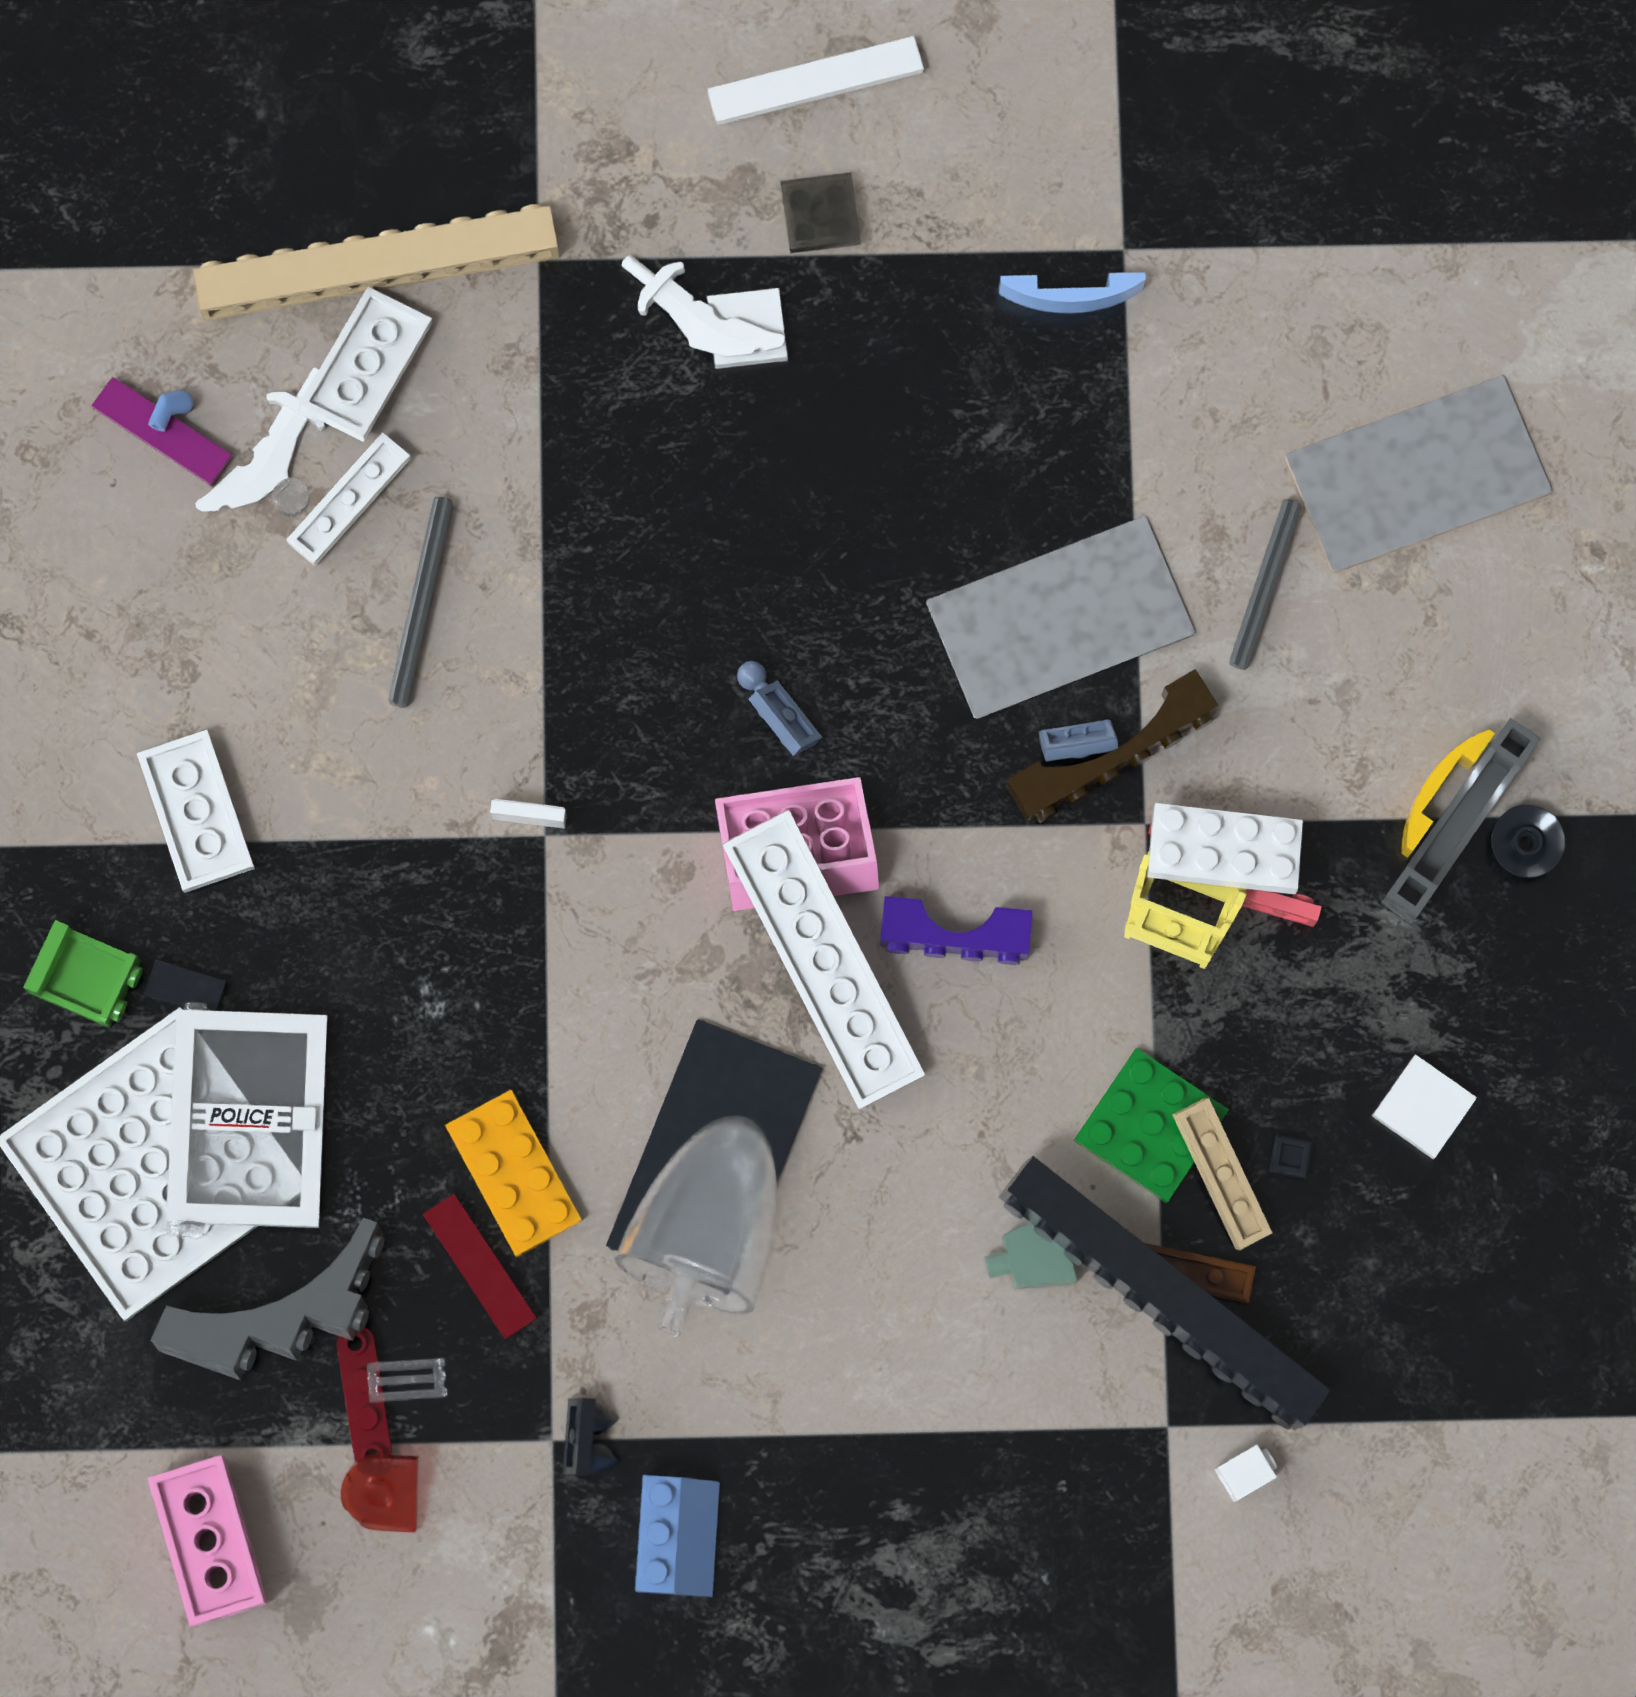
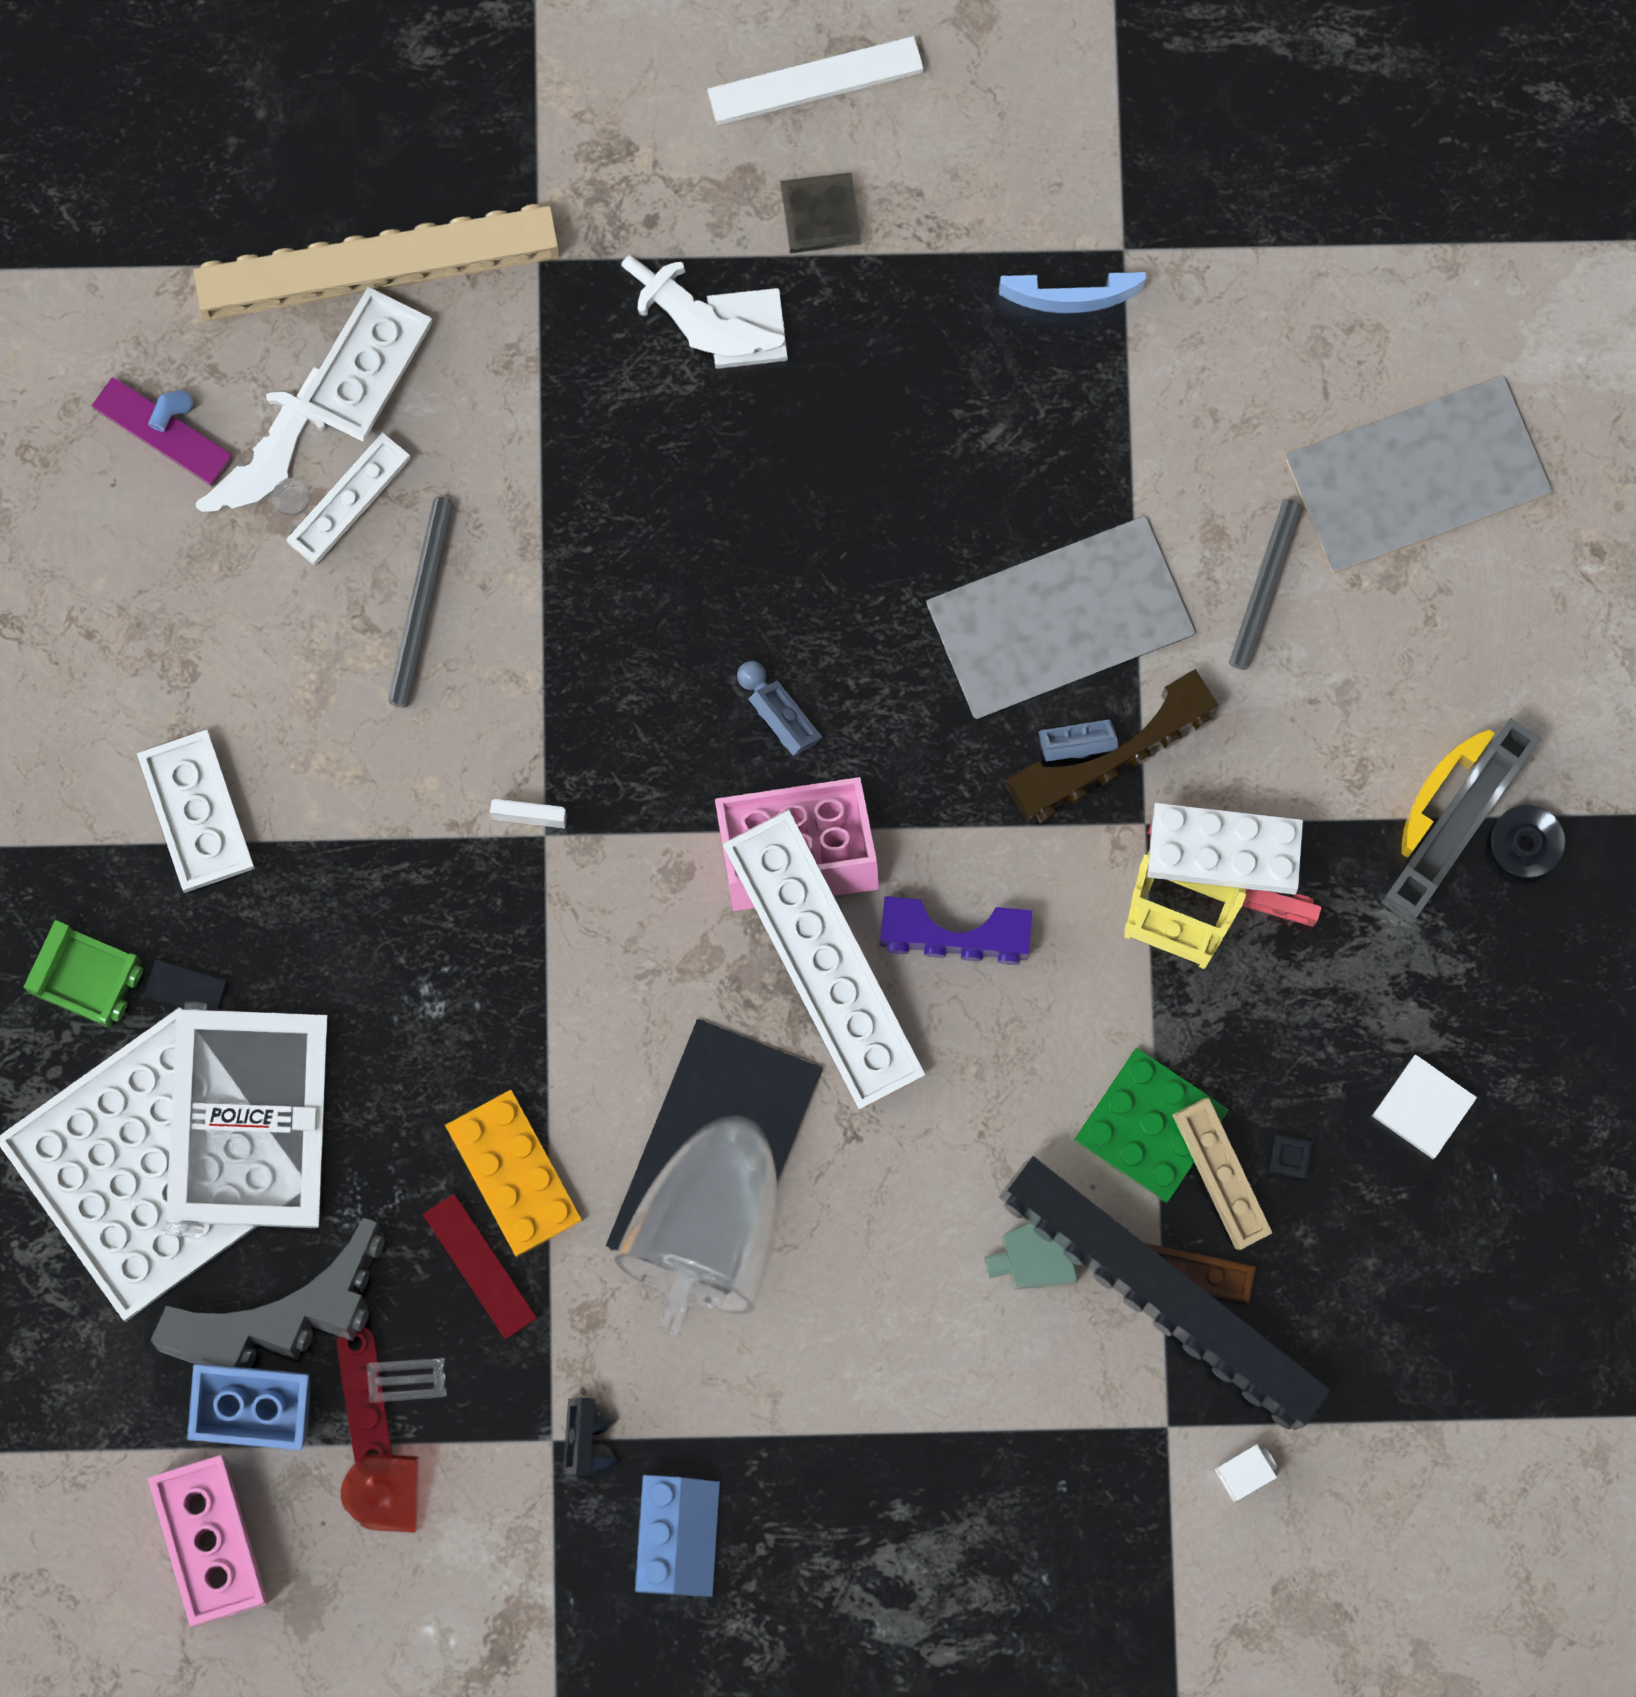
(249, 1406): none -> medium blue slope

